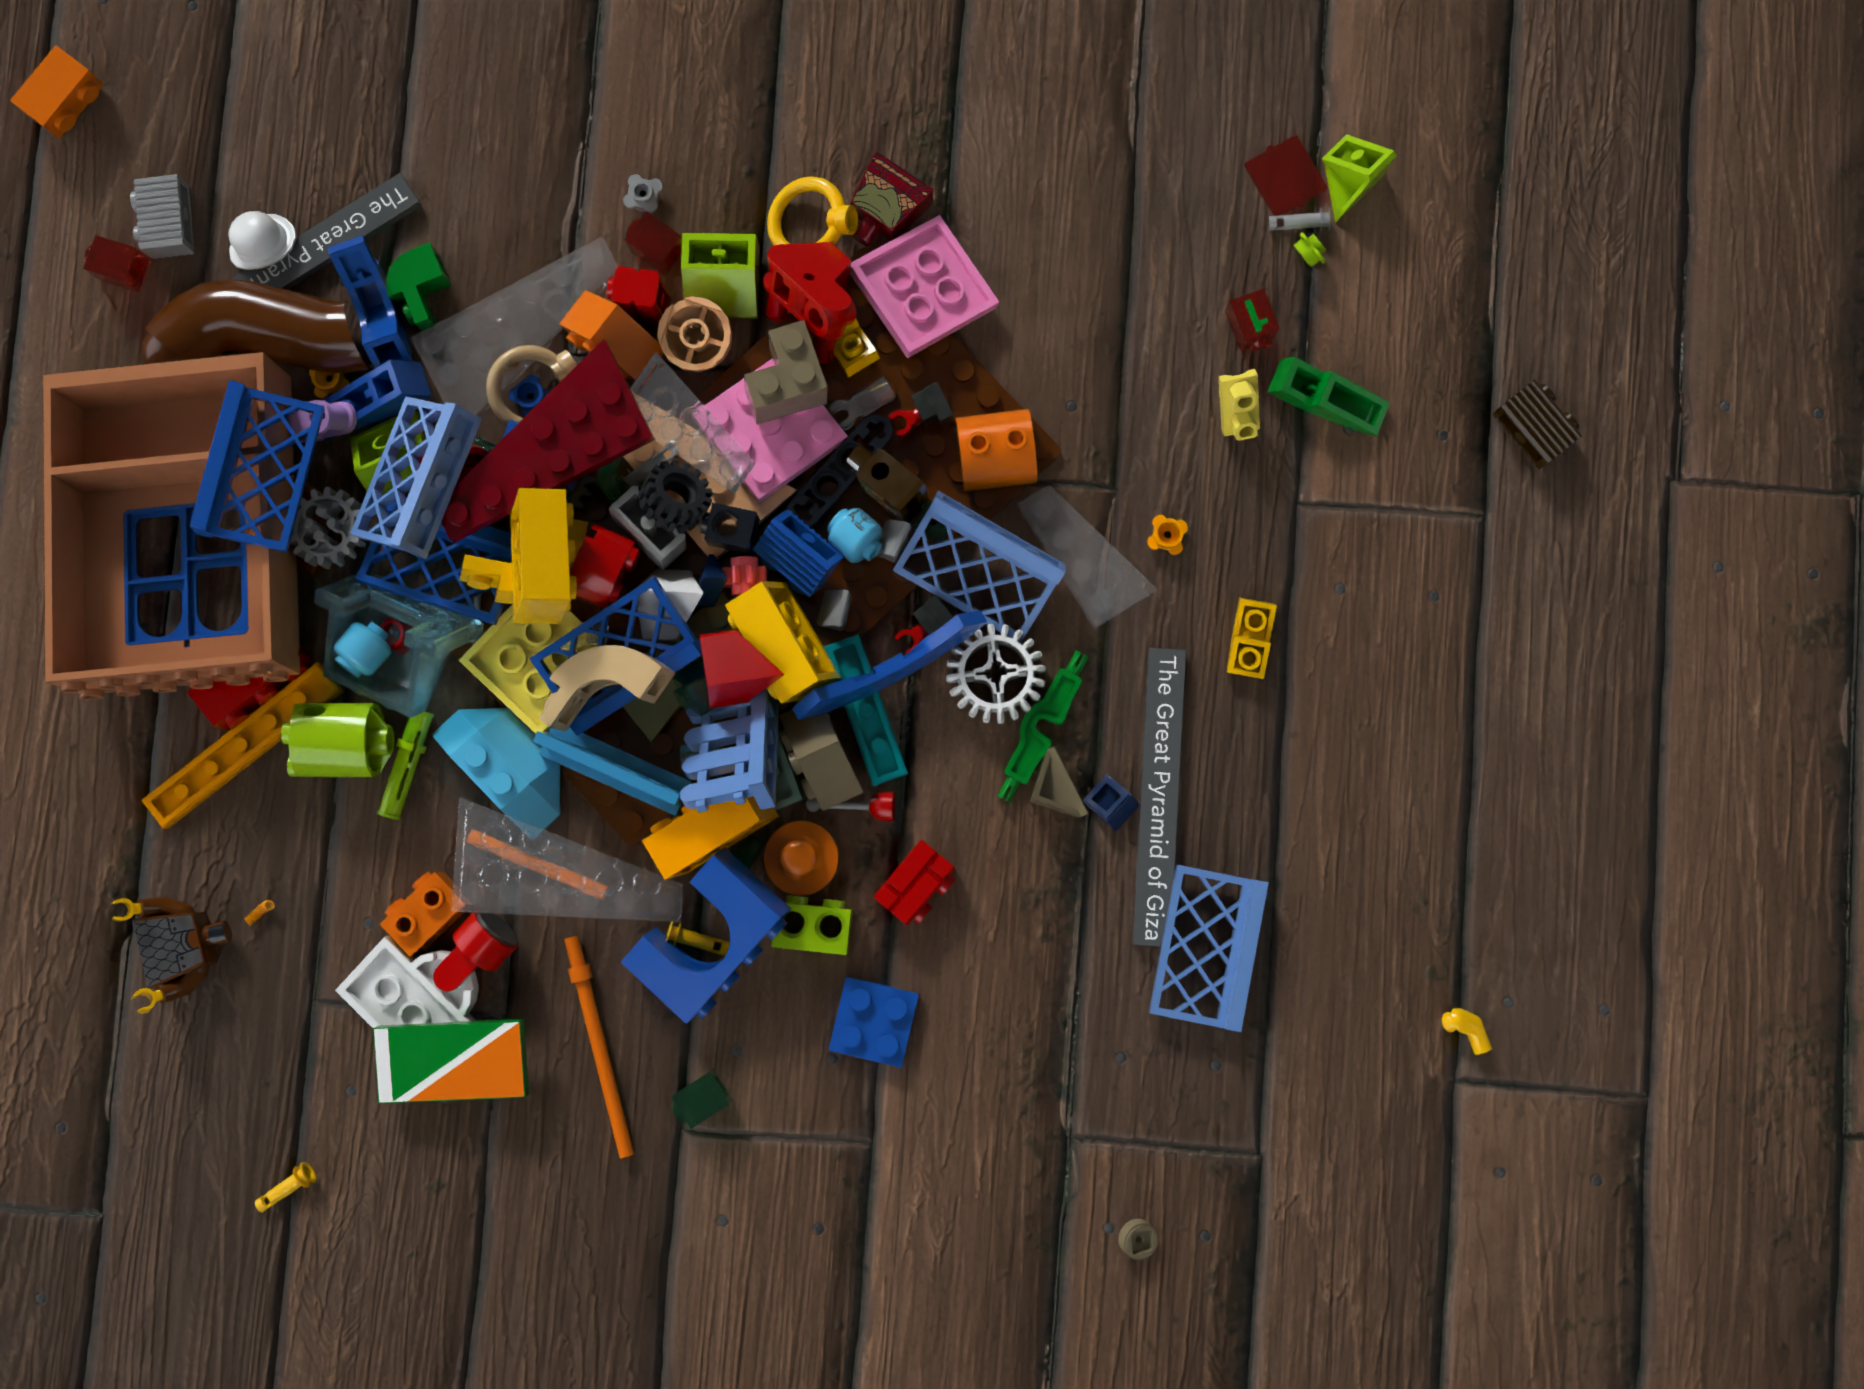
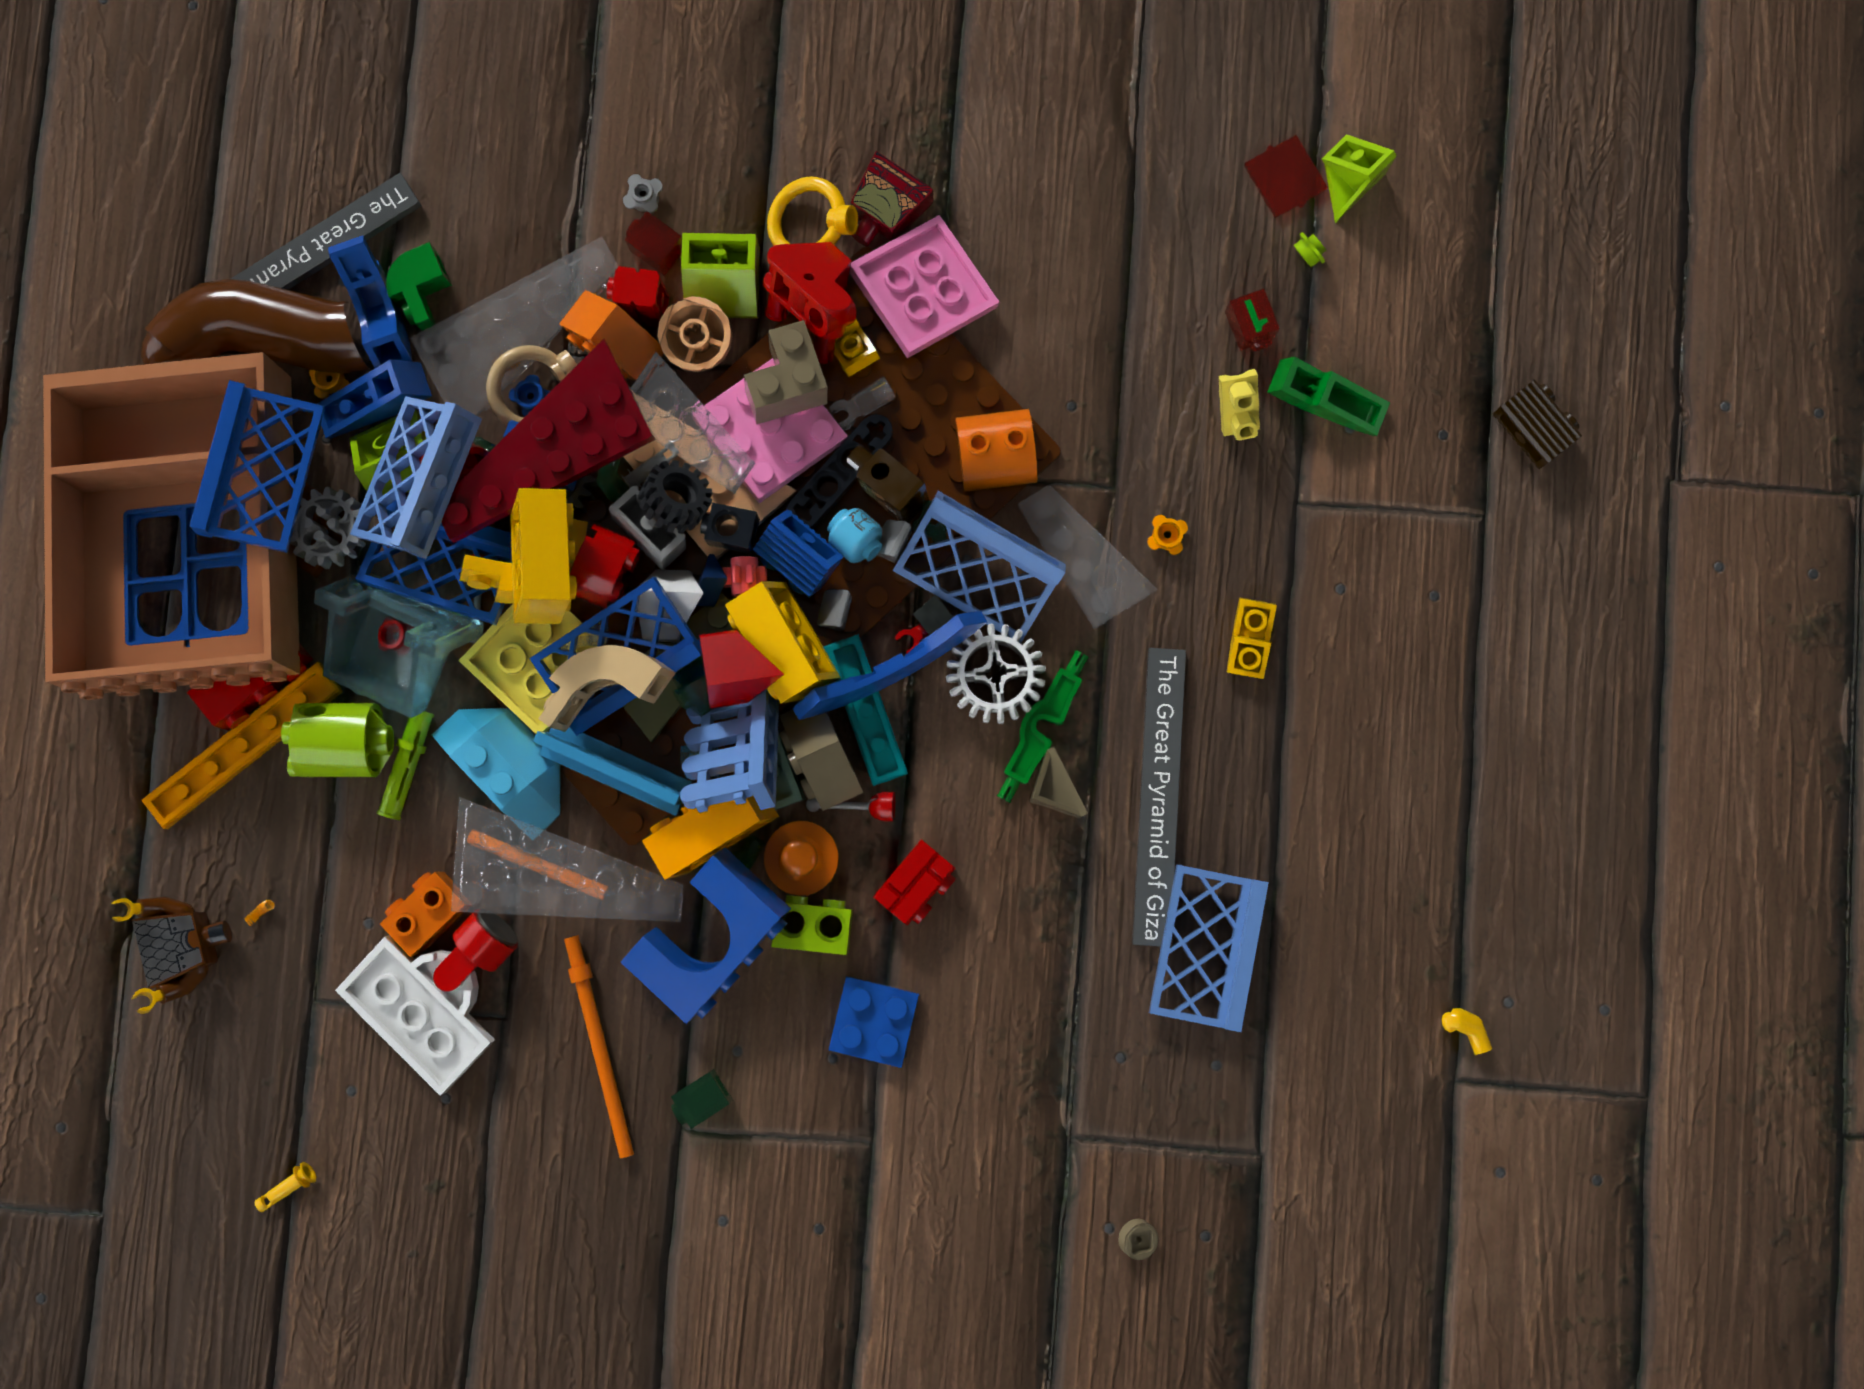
(57, 92): orange brick -> none
(116, 263): clear red brick -> none
(162, 216): light grey brick -> none
(260, 240): white hat -> none
(337, 420): lavender piece -> none
(362, 649): medium azure head -> none
(451, 1061): tile -> none
(696, 939): yellow piece -> none
(930, 407): pearl dark grey piece -> none
(1111, 802): dark blue slope -> none
(1300, 221): light grey piece -> none

